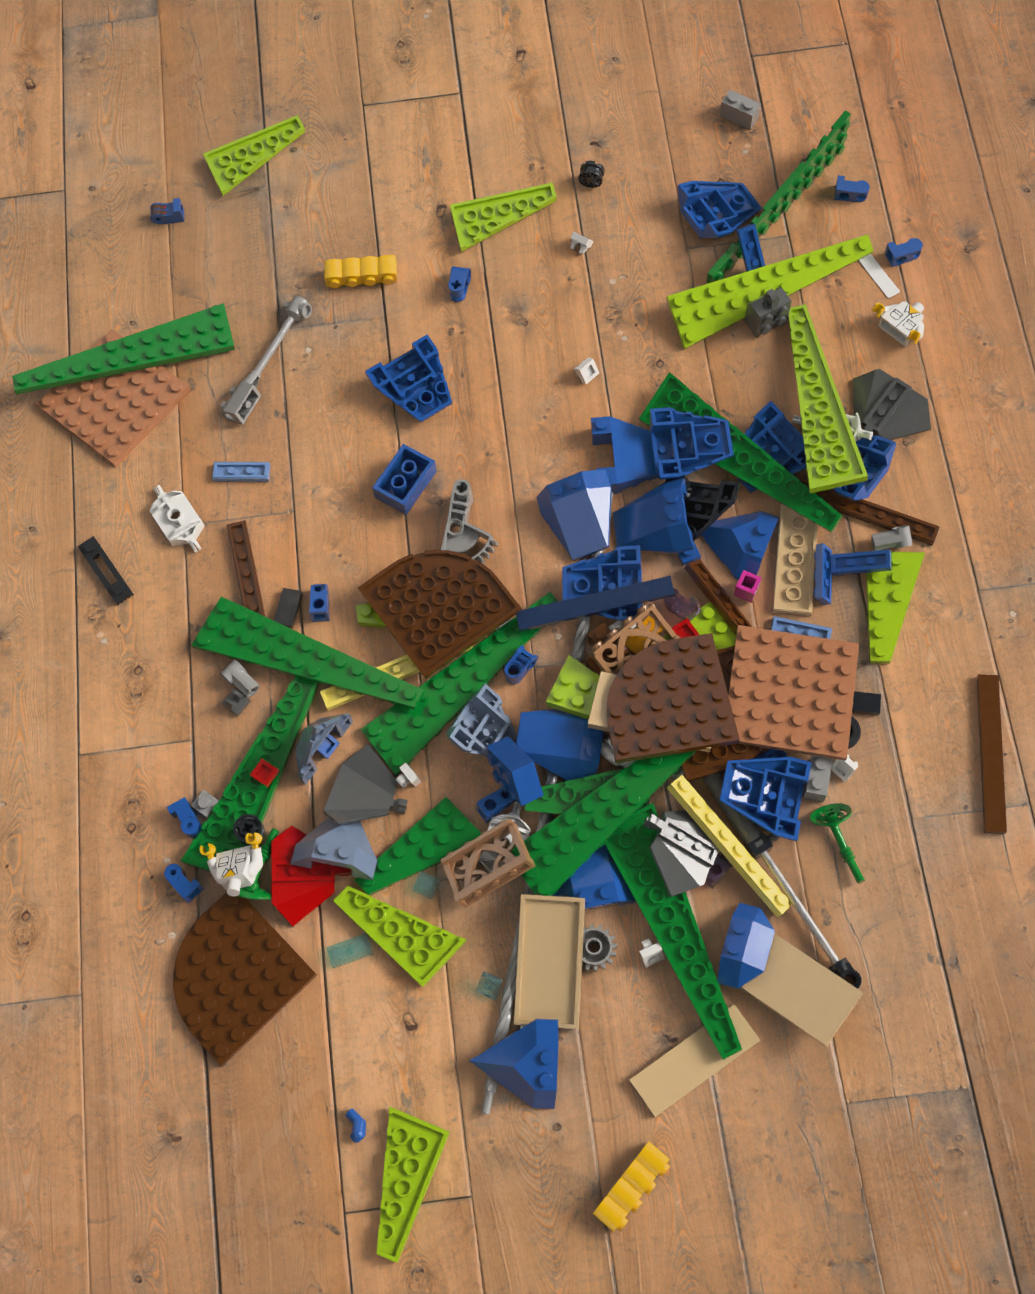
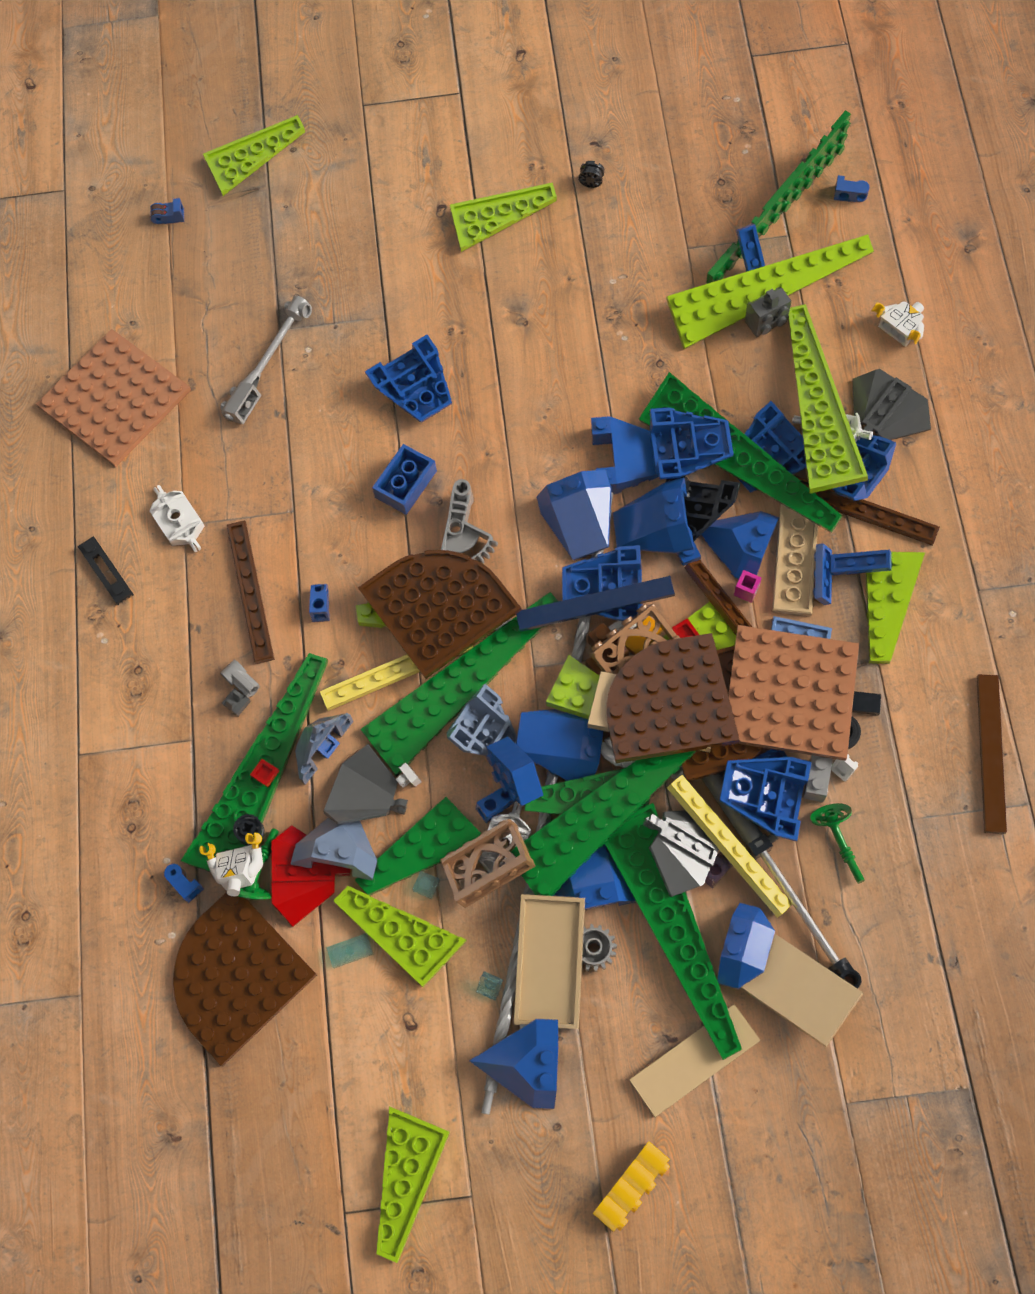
(171, 342): green wing -> none
(189, 822): blue leg -> none
(204, 803): light grey plate -> none
(241, 472): medium blue tile -> none
(264, 642): green wing -> none
(288, 607): black tile -> none
(359, 271): yellow brick -> none
(359, 1125): blue arm -> none
(458, 283): blue piece -> none
(522, 663): blue piece -> none
(584, 242): white tile -> none
(587, 370): white tile -> none
(651, 953): white tile -> none
(682, 607): leg -> none
(716, 207): blue wedge -> none
(740, 109): light grey brick -> none
(879, 276): white sticker -> none
(897, 537): light grey piece -> none
(903, 252): blue leg -> none

